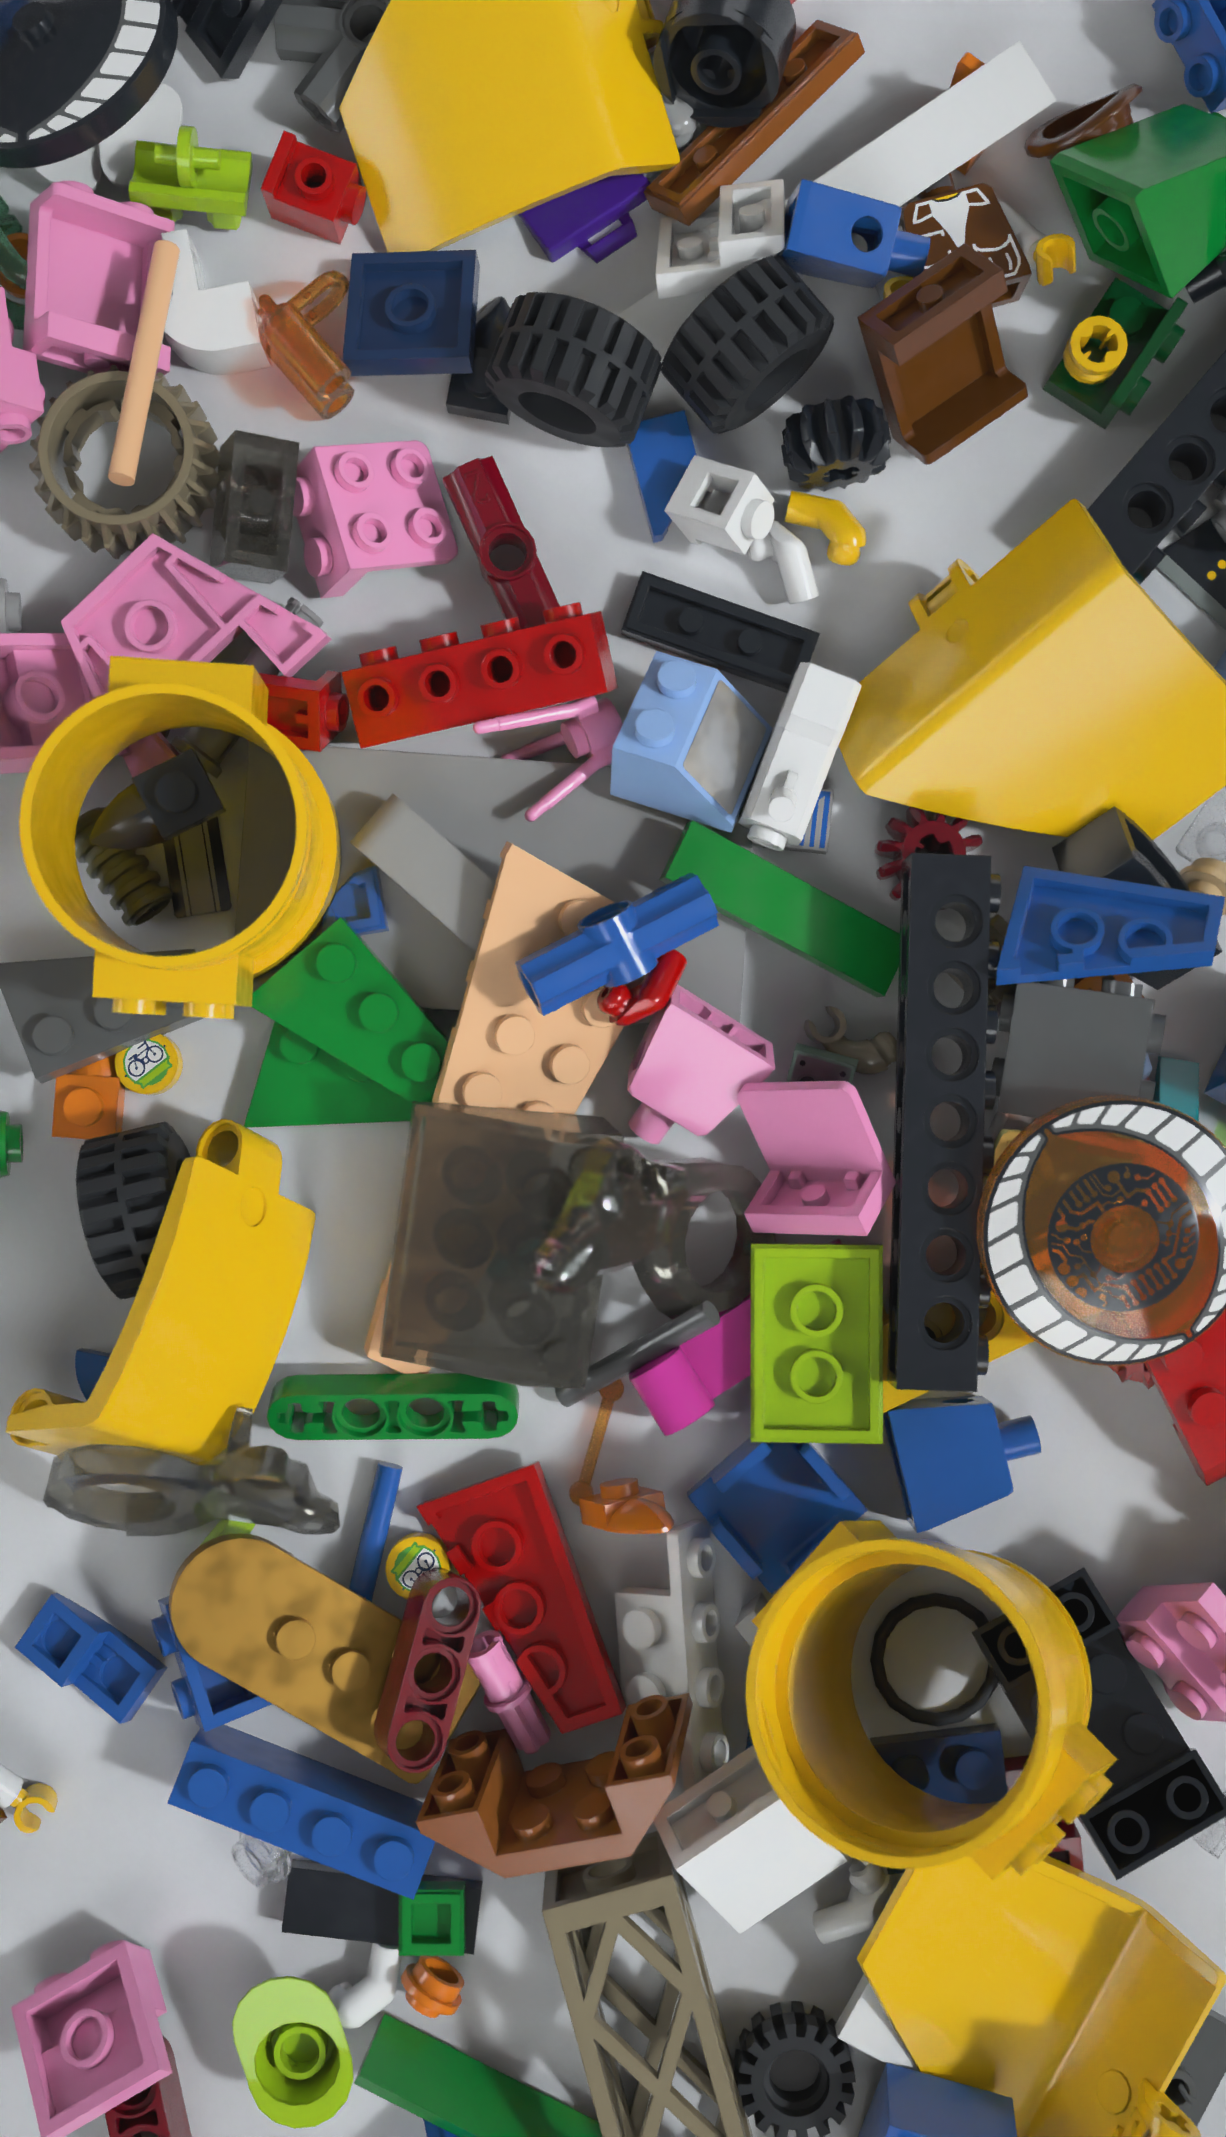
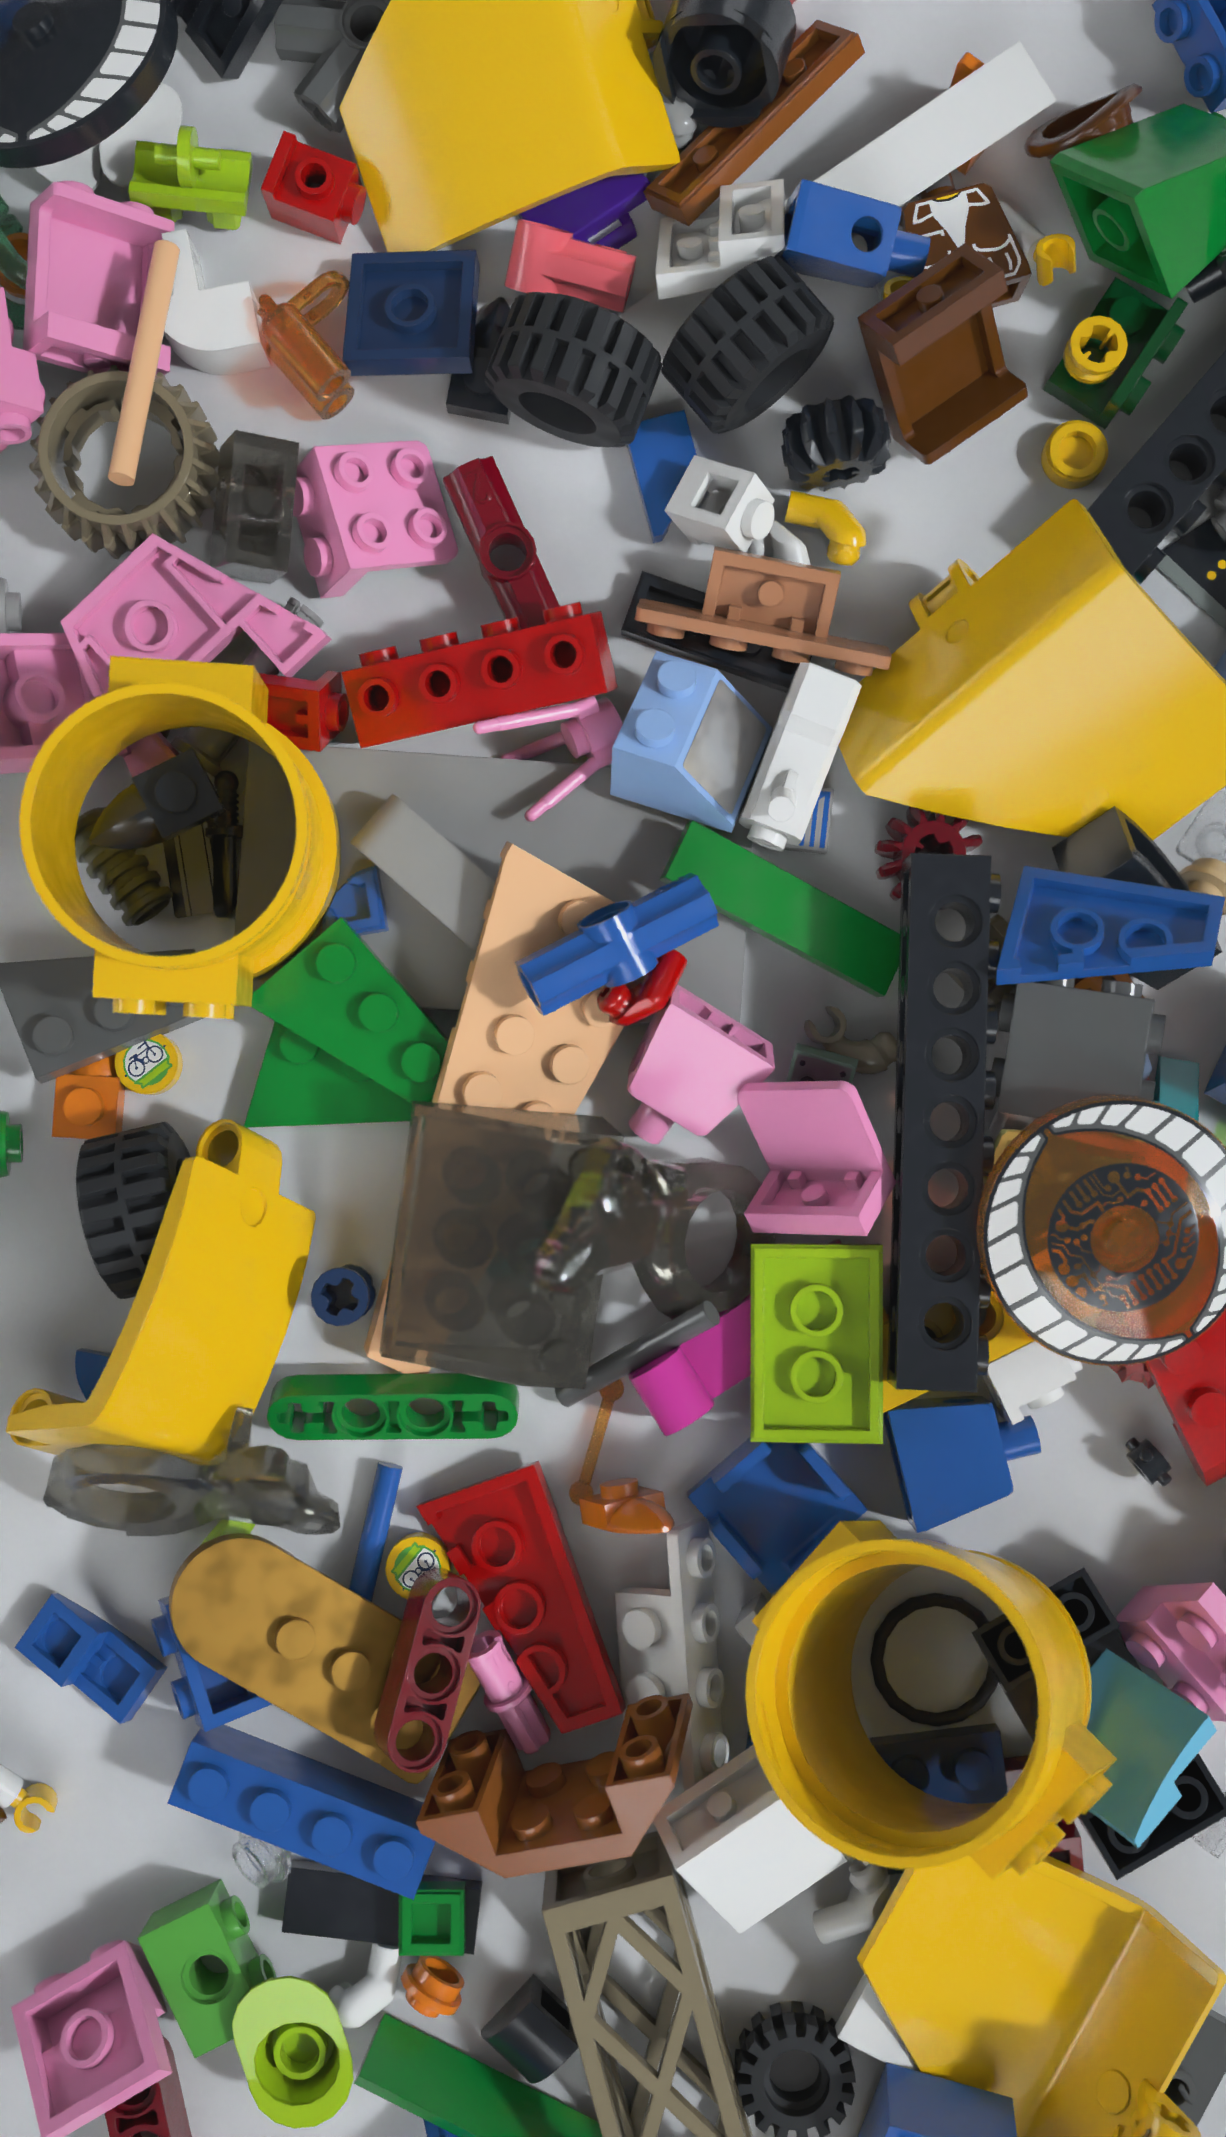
(174, 1942): none -> bright green brick
(224, 844): none -> black piece
(324, 1299): none -> dark blue bush
(532, 2031): none -> black brick
(554, 262): none -> coral piece
(769, 606): none -> nougat bracket
(1028, 1377): none -> white brick
(1074, 454): none -> yellow tile
(1148, 1461): none -> black piece
(1150, 1736): none -> medium azure slope

